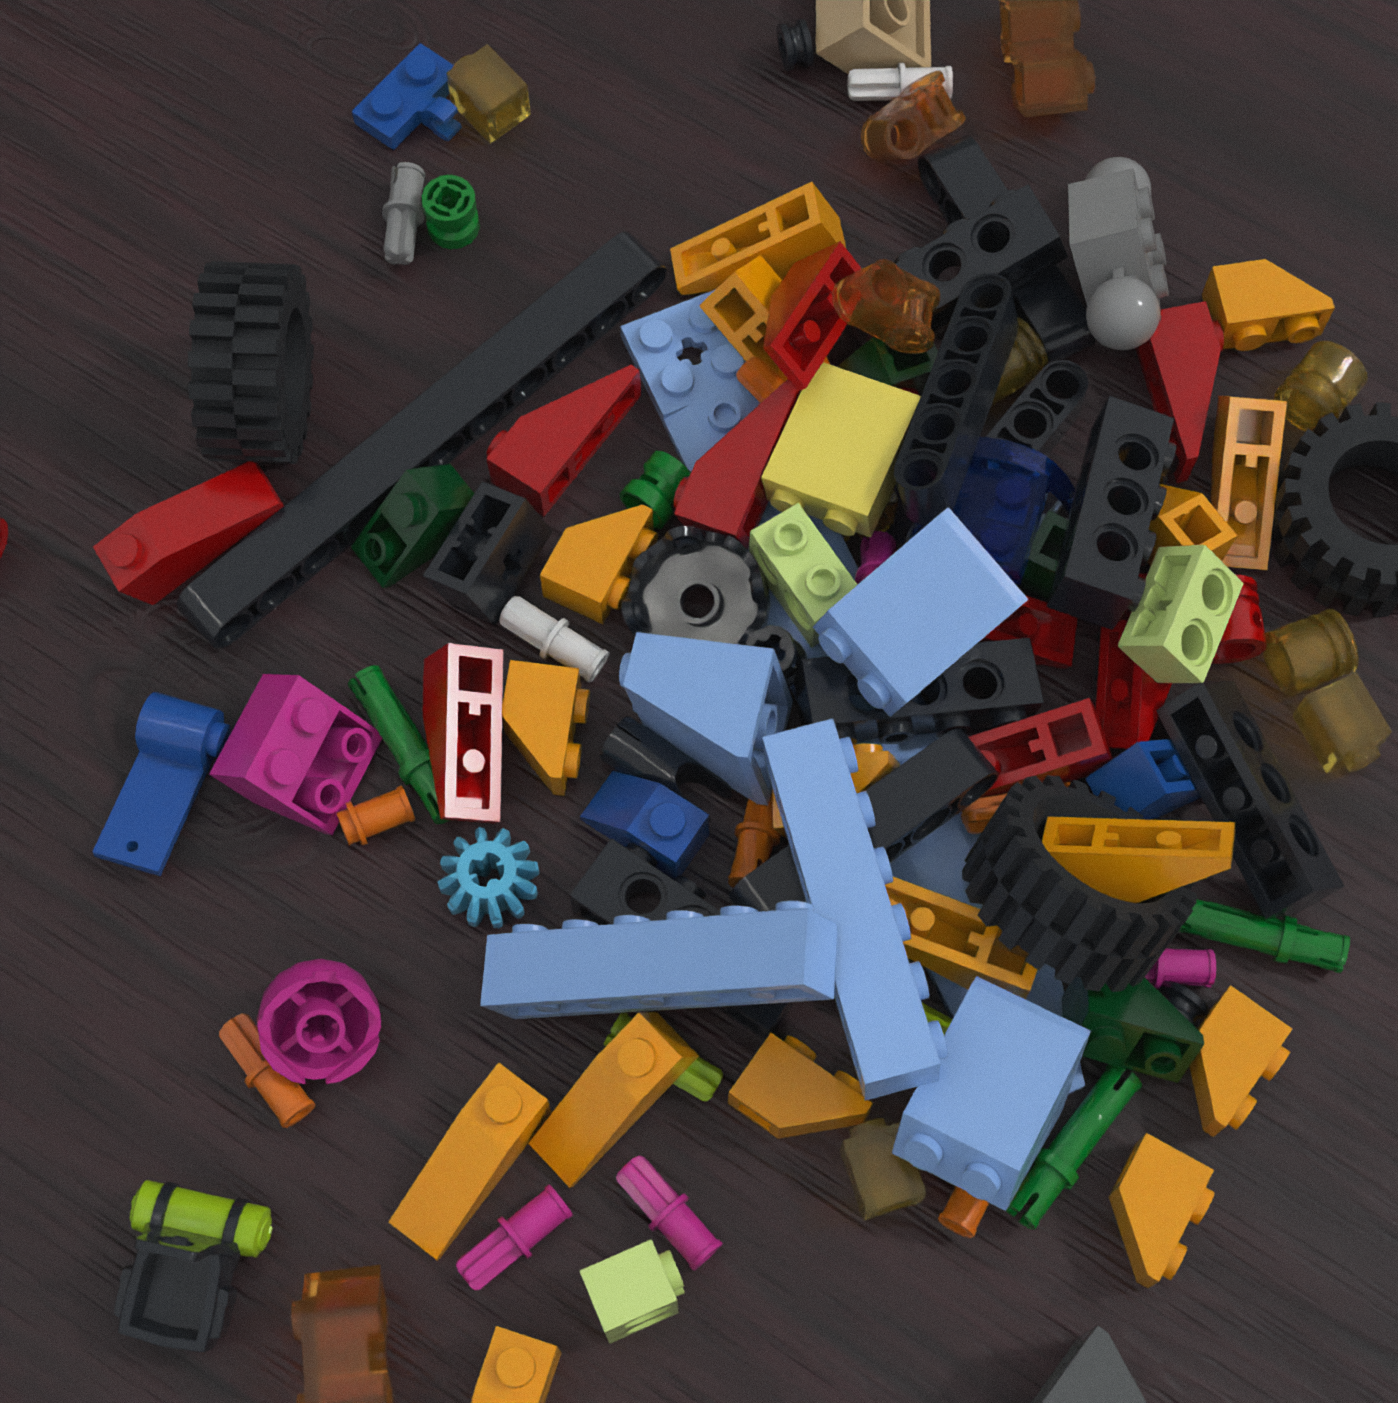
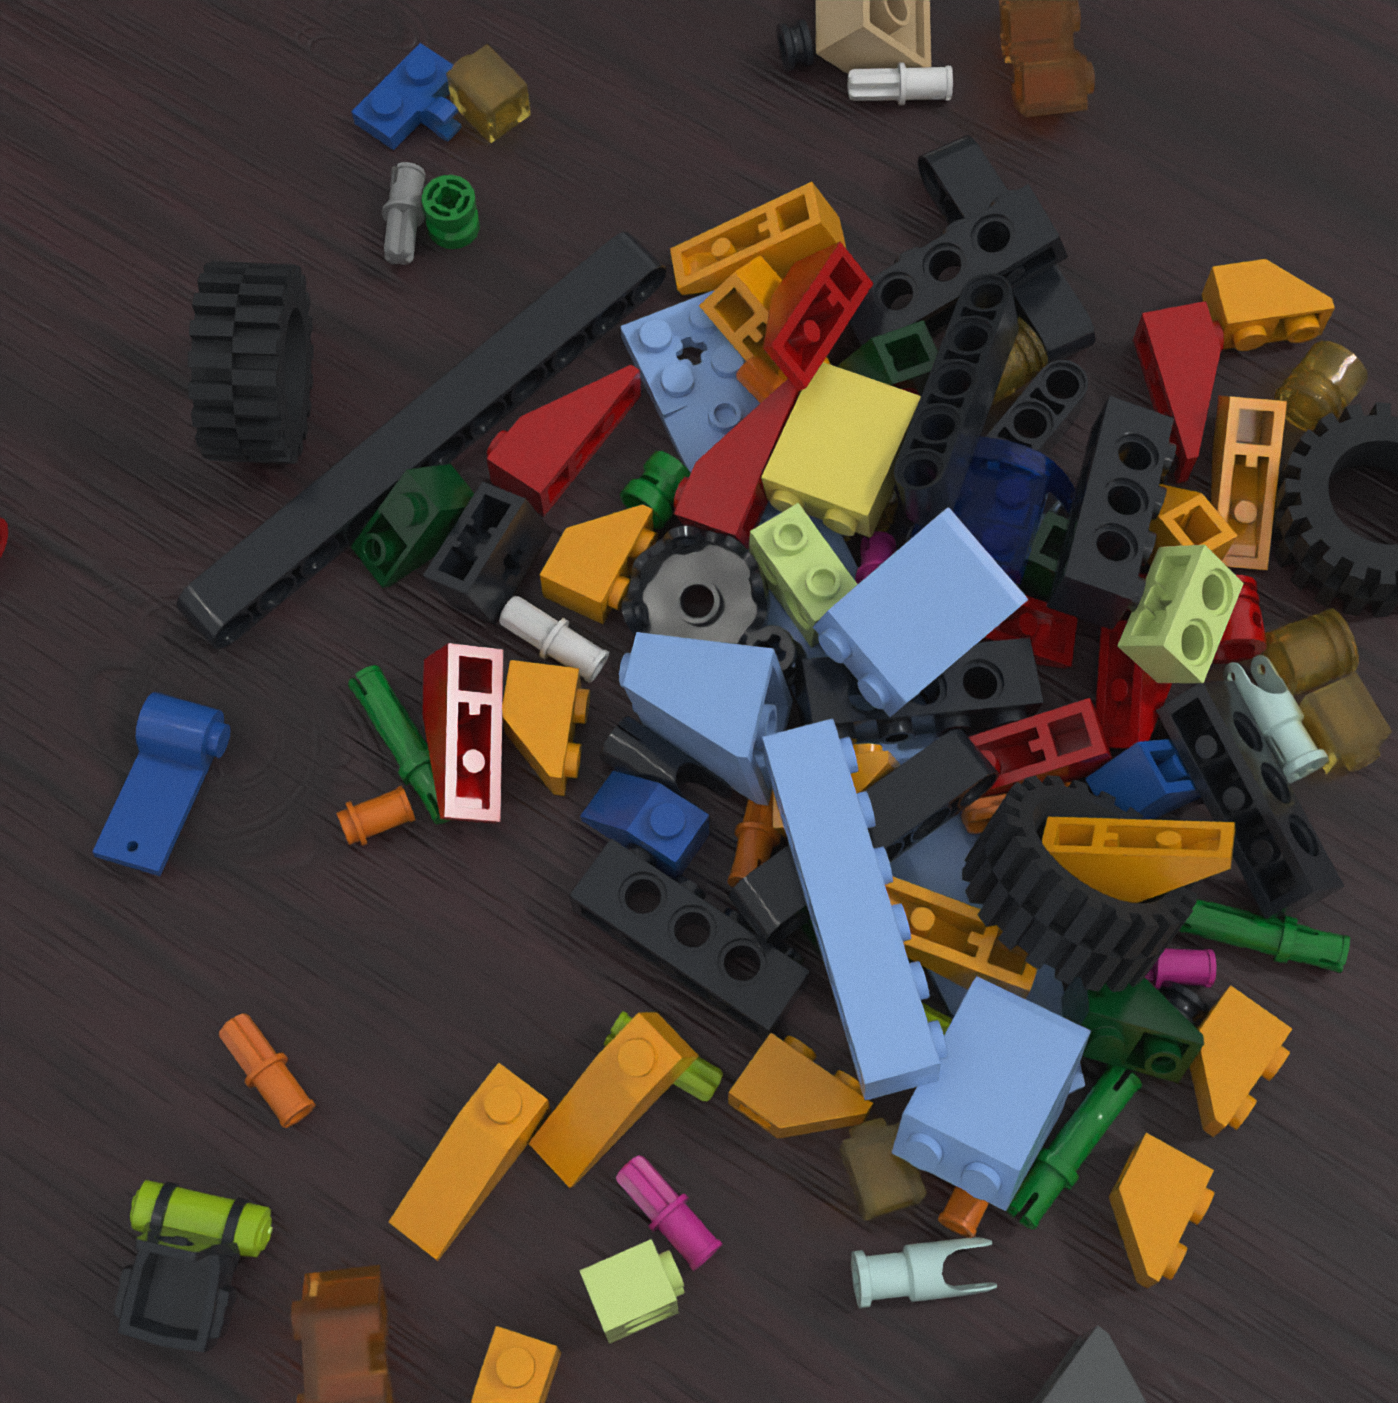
(186, 532): red slope -> none
(297, 752): dark pink slope -> none
(318, 1022): dark pink cylinder -> none
(498, 894): medium azure gear -> none
(513, 1238): dark pink axle -> none
(662, 963): light blue brick -> none
(889, 305): clear orange piece -> none
(911, 1273): none -> light aqua piece
(920, 118): clear orange piece -> none
(1117, 252): light grey brick -> none
(1278, 718): none -> light aqua piece

